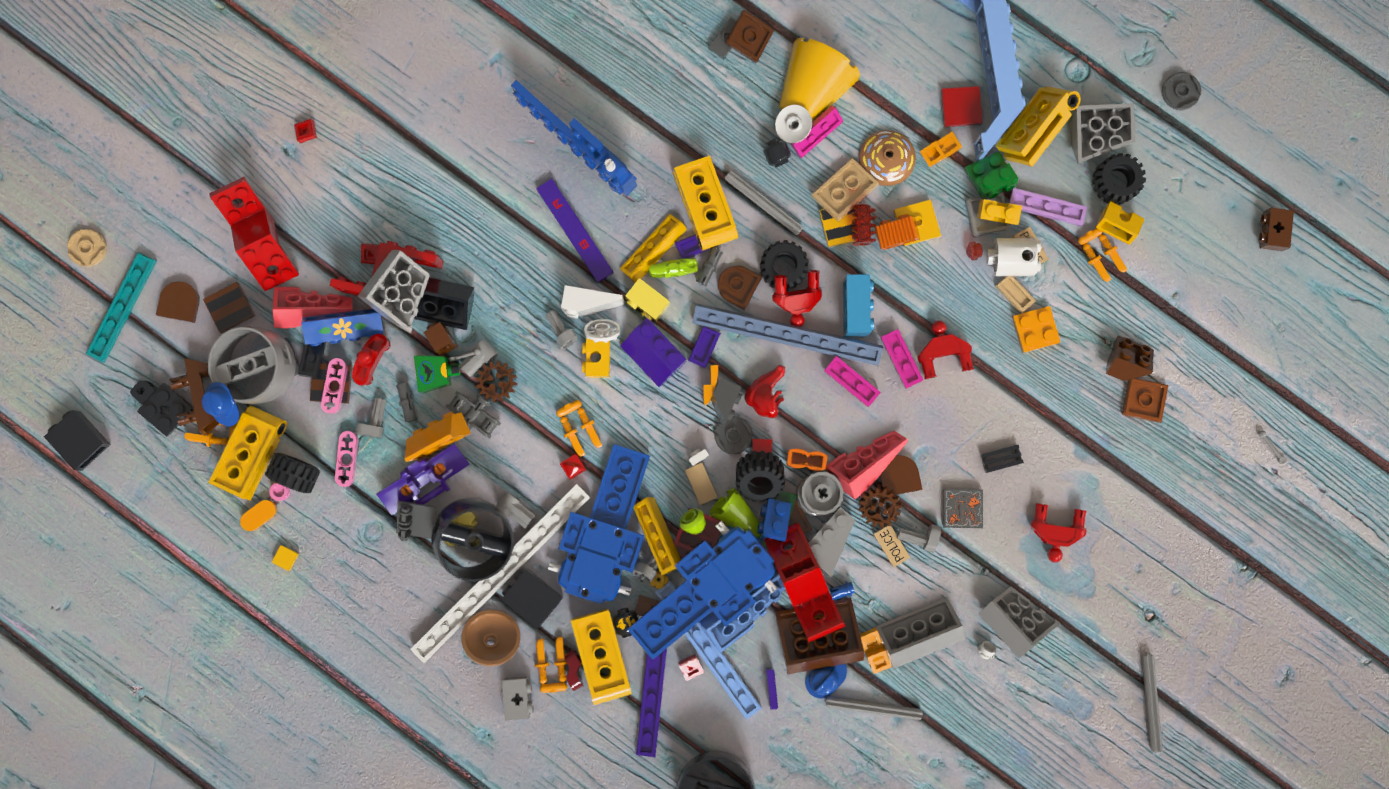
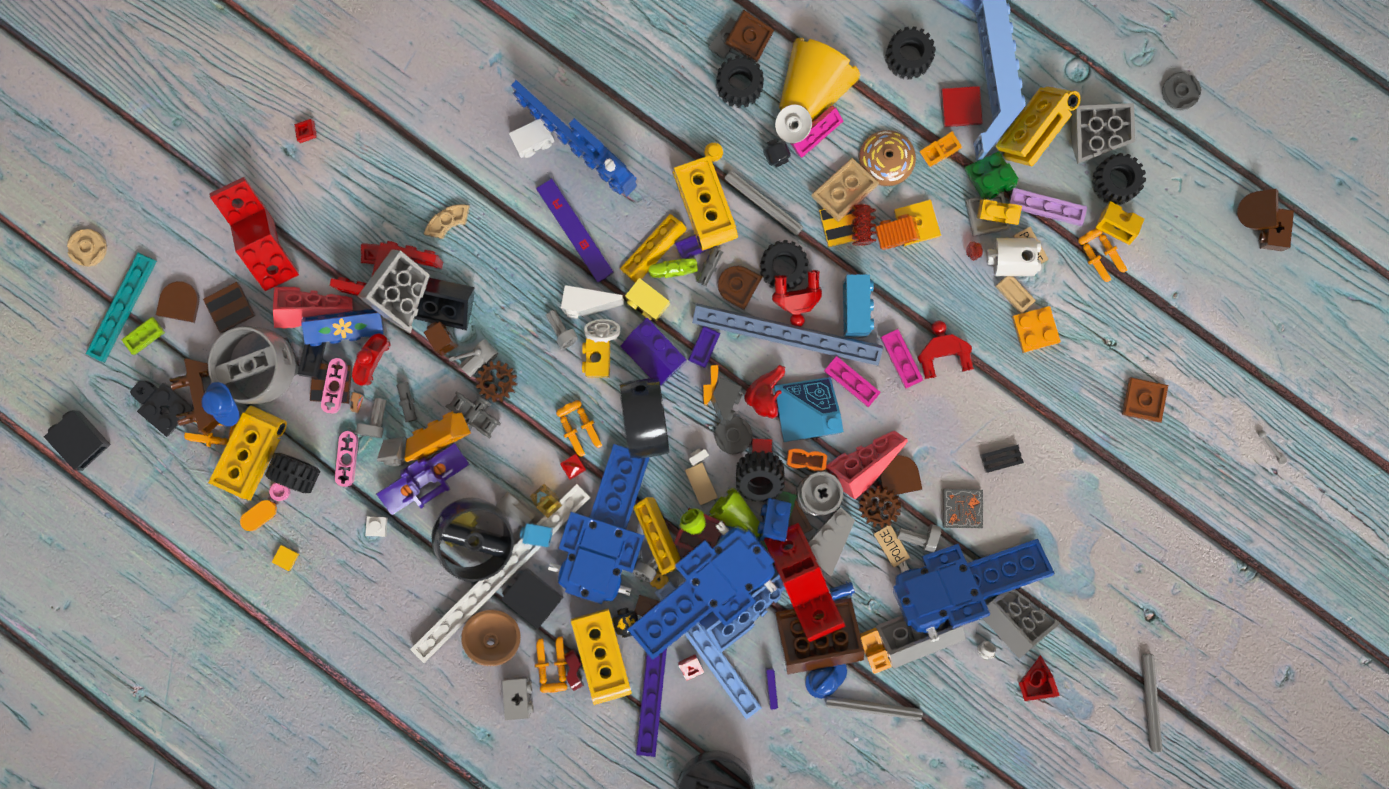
(143, 336): none -> lime plate
(357, 401): none -> medium nougat tile
(376, 526): none -> white plate
(393, 452): none -> light grey slope
(415, 520): dark grey hinge -> none
(434, 372): green torso -> none
(446, 219): none -> tan tile
(531, 138): none -> white brick
(536, 535): none -> dark azure slope
(546, 500): none -> clear yellow brick
(644, 418): none -> black cylinder
(714, 150): none -> yellow plate
(743, 67): none -> black tyre
(808, 409): none -> dark azure slope
(913, 38): none -> black tyre
(957, 589): none -> blue piece
(1038, 682): none -> red slope
(1058, 535): red connector -> none
(1129, 359): reddish brown slope -> none
(1259, 210): none -> reddish brown tile

